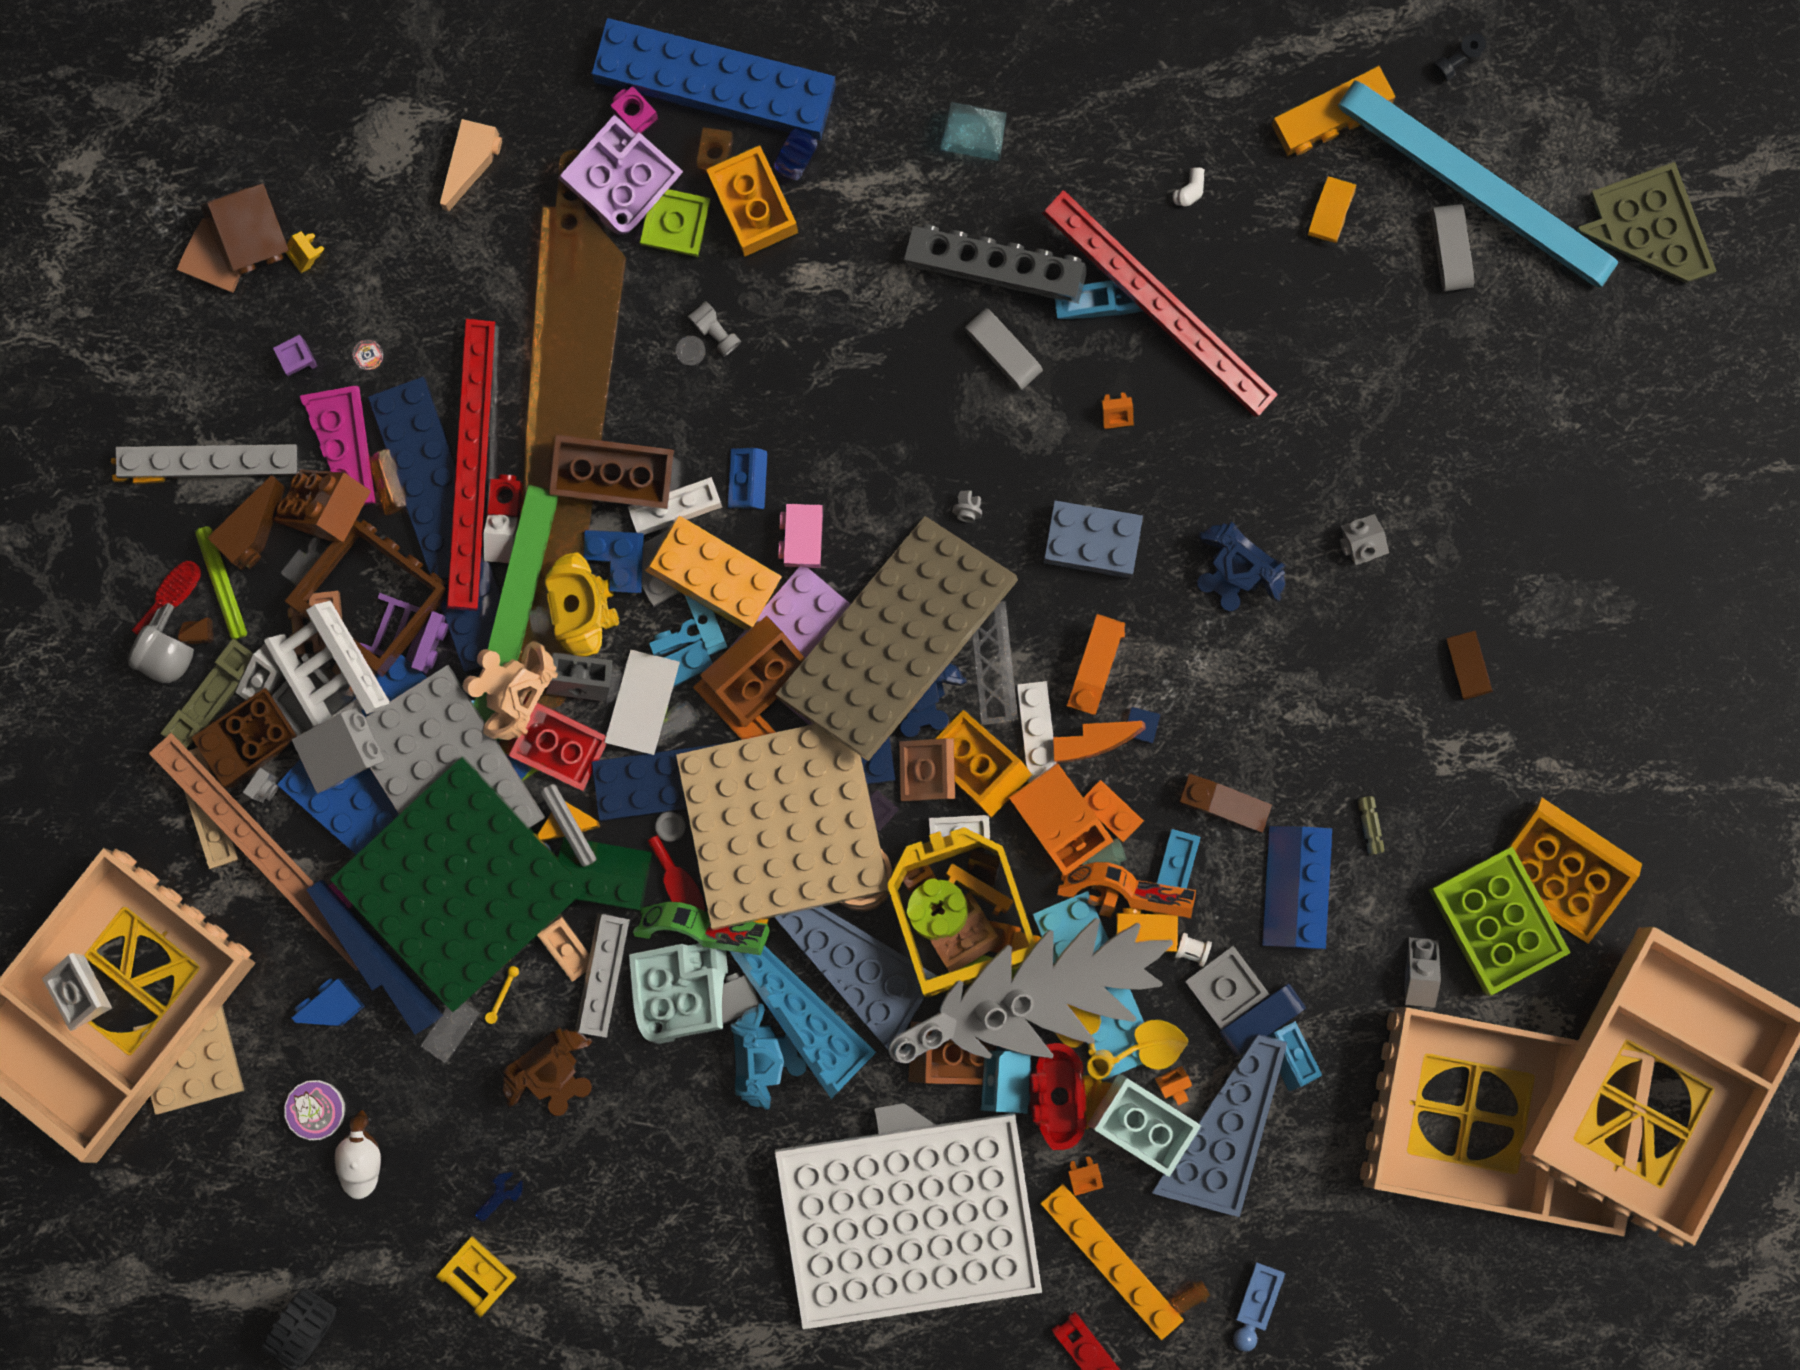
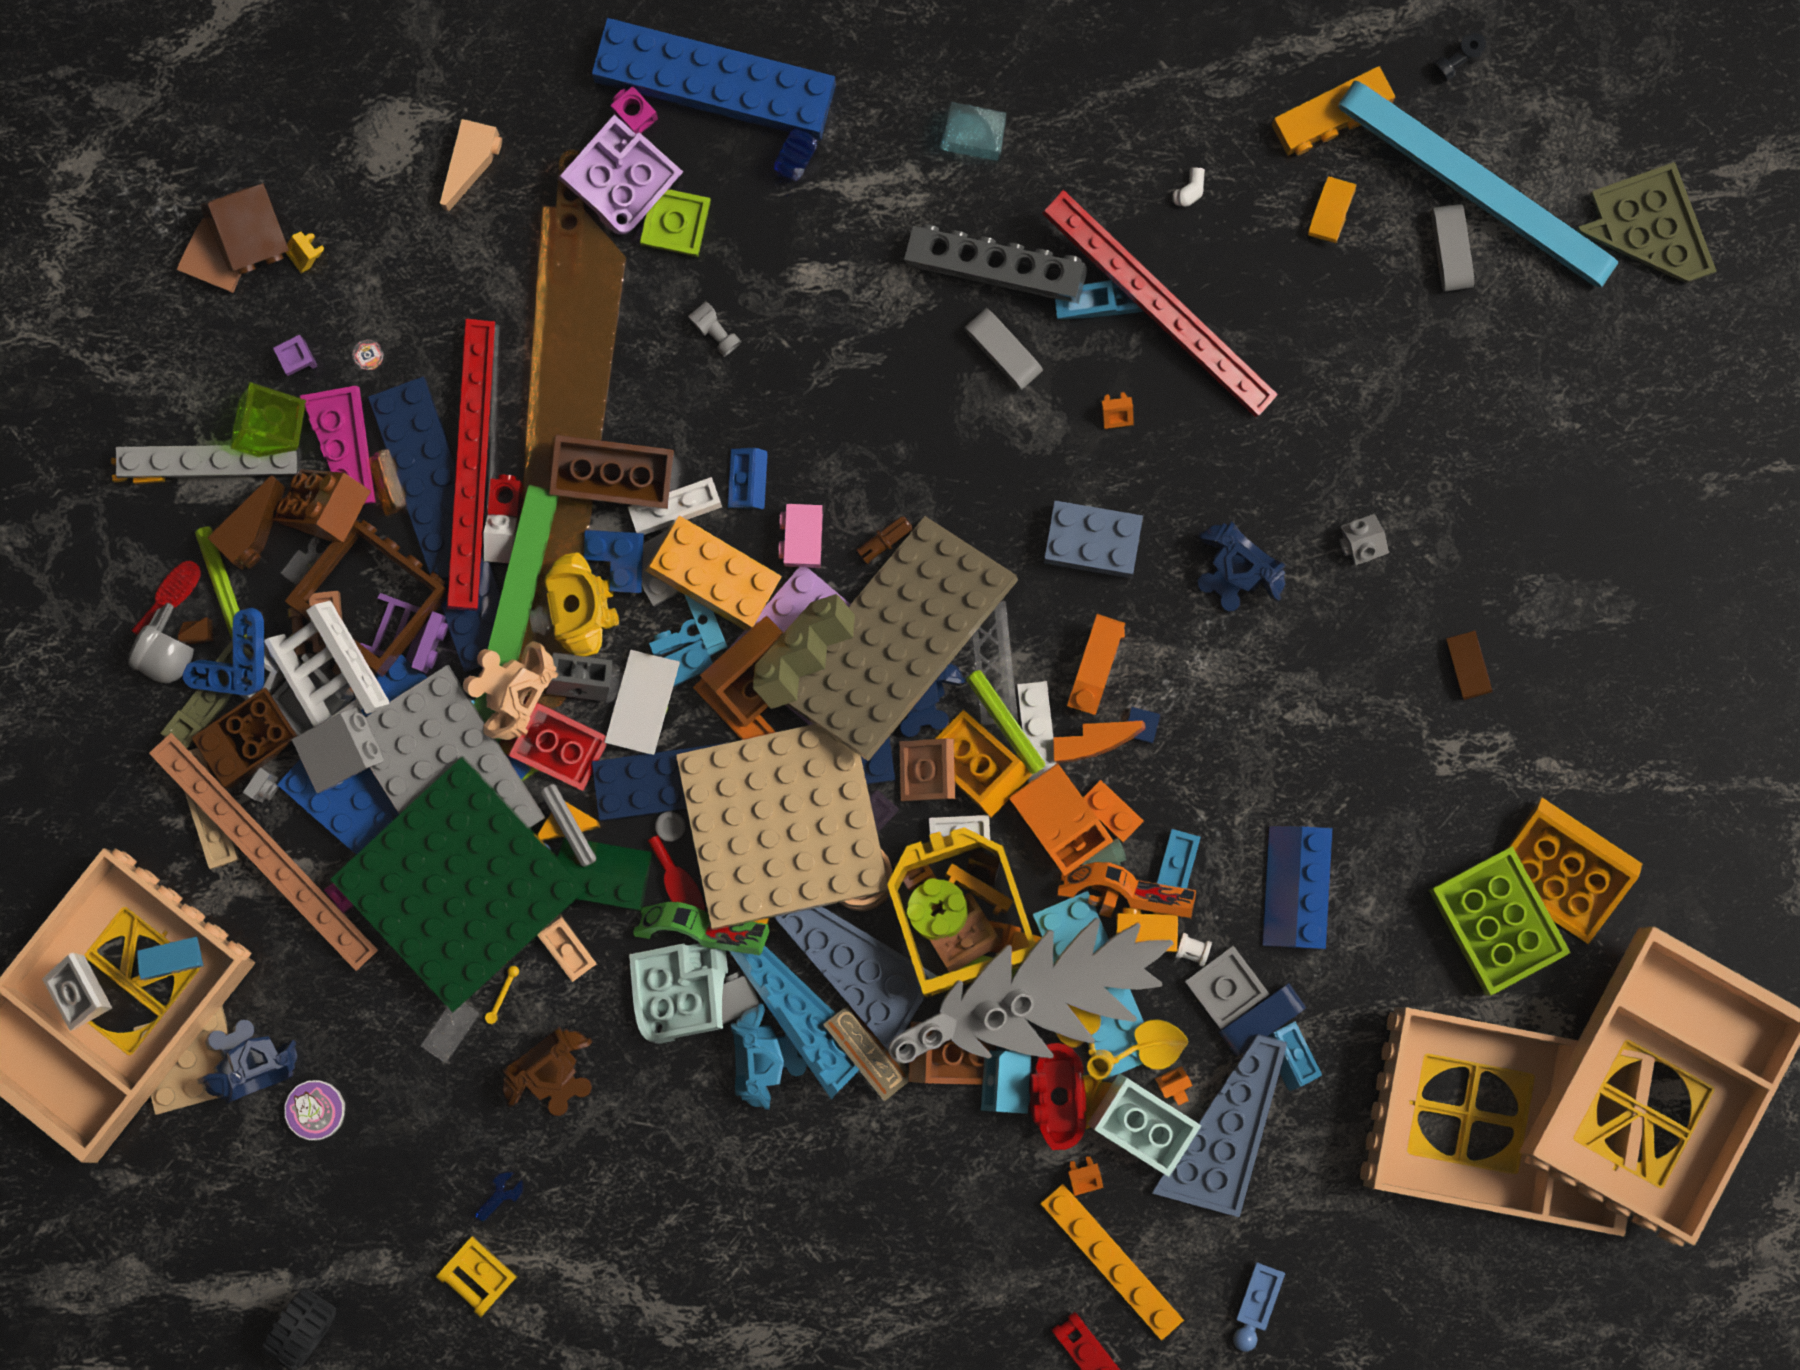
(169, 958): none -> dark azure slope
(236, 672): none -> blue beam
(246, 1062): none -> dark blue piece
(267, 422): none -> clear neon green slope
(332, 1006): blue slope -> none
(358, 1159): white hair -> none
(374, 961): dark blue slope -> none
(602, 975): light grey plate -> none
(678, 719): clear cone -> none
(690, 350): clear plate -> none
(714, 138): clear orange brick -> none
(752, 201): light orange slope -> none
(802, 649): none -> olive brick
(867, 1053): none -> sticker
(885, 539): none -> reddish brown axle
(898, 1118): light grey slope -> none
(908, 1221): white plate -> none
(968, 507): light grey plate -> none
(1005, 721): none -> lime axle
(1190, 1297): clear orange pin -> none
(1224, 803): reddish brown slope -> none
(1371, 825): olive axle -> none
(1422, 972): light grey slope -> none

